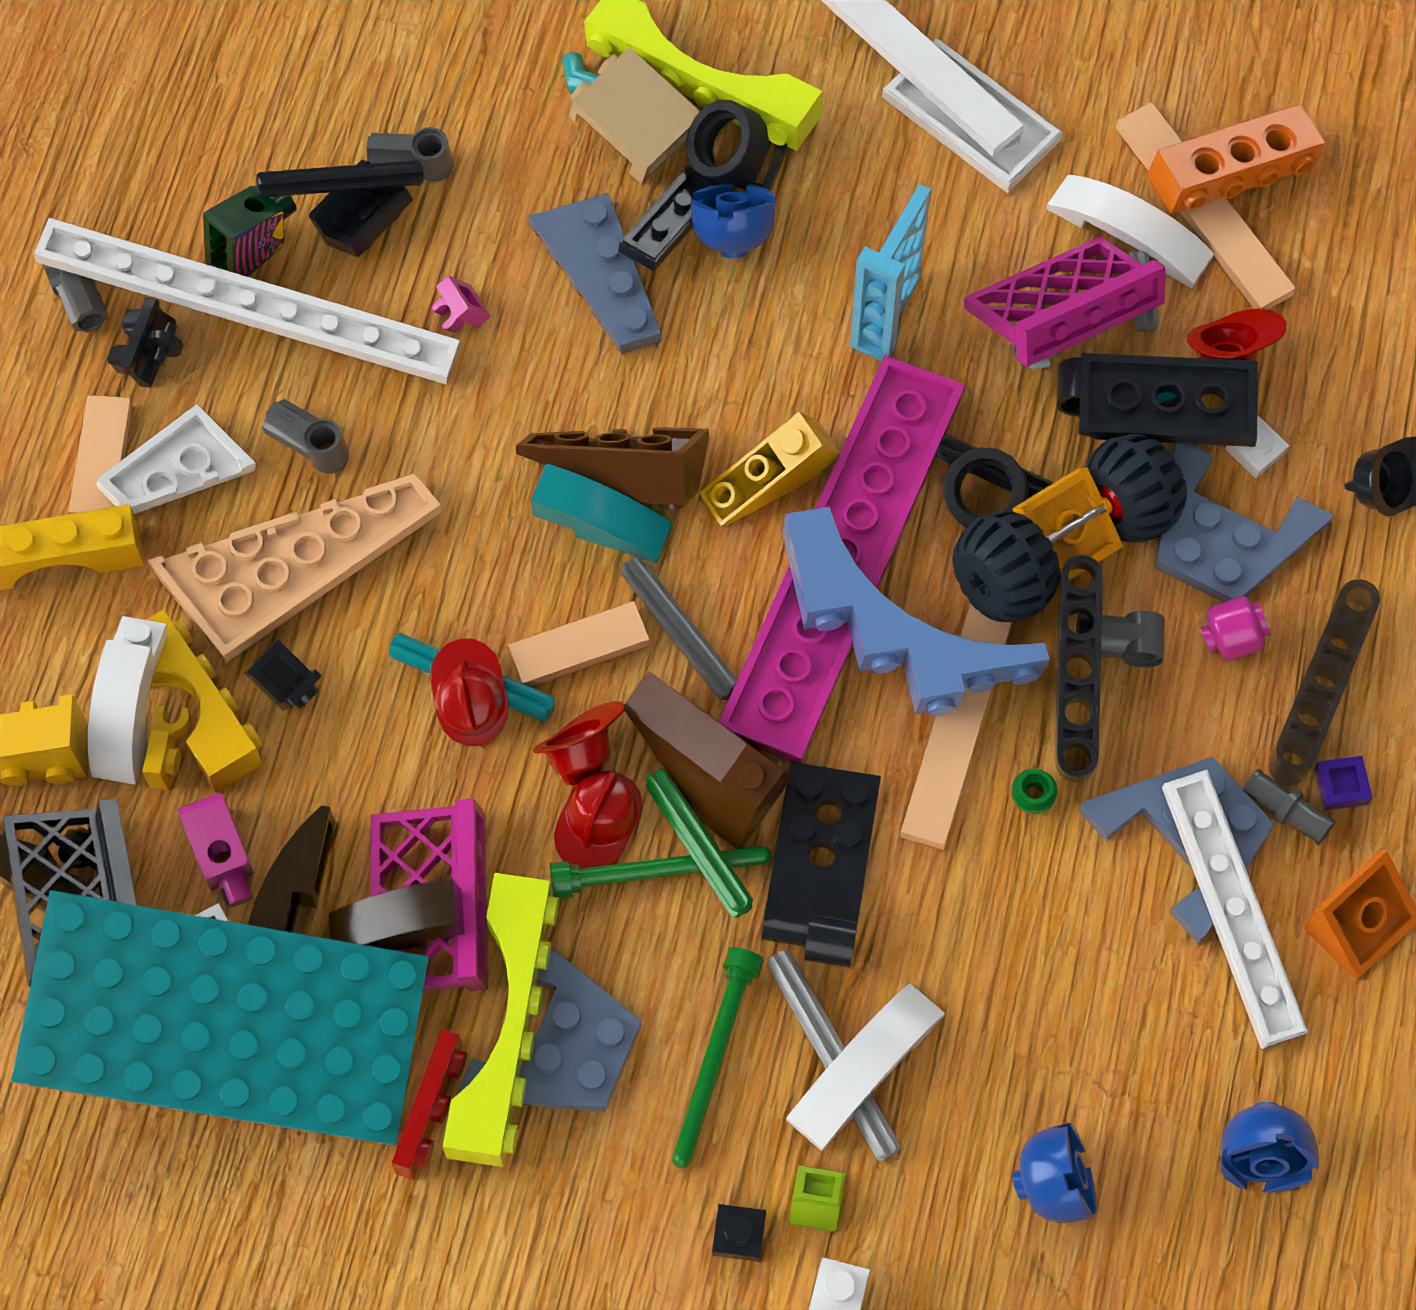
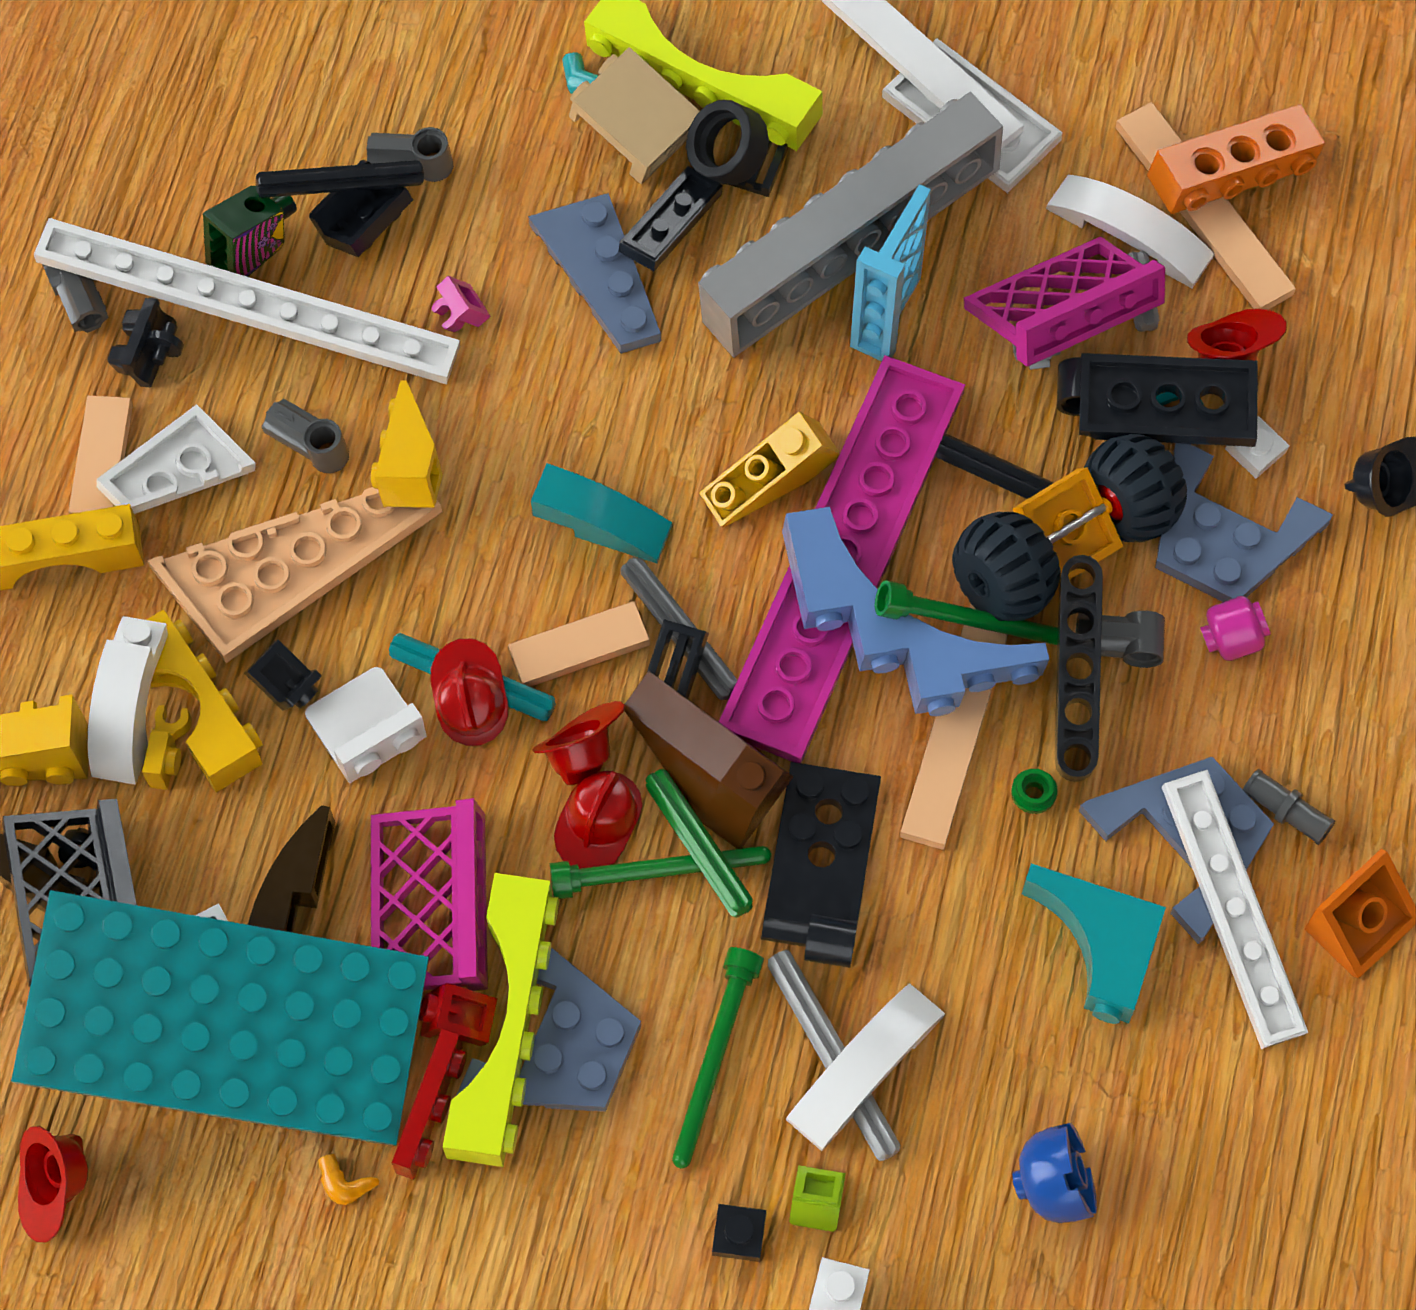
(50, 1177): none -> red piece
(211, 835): dark pink torso -> none
(337, 1187): none -> light orange animal
(365, 723): none -> white bracket
(401, 917): dark brown slope -> none
(408, 461): none -> yellow slope
(458, 1012): none -> red bracket
(646, 468): reddish brown wedge -> none
(694, 658): none -> black tile
(733, 220): blue cylinder -> none
(823, 240): none -> light grey brick
(896, 601): none -> green piece
(976, 458): black tyre -> none
(1112, 932): none -> teal arch
(1269, 1147): blue cylinder -> none
(1317, 699): clear smoke beam -> none
(1343, 783): dark purple plate -> none

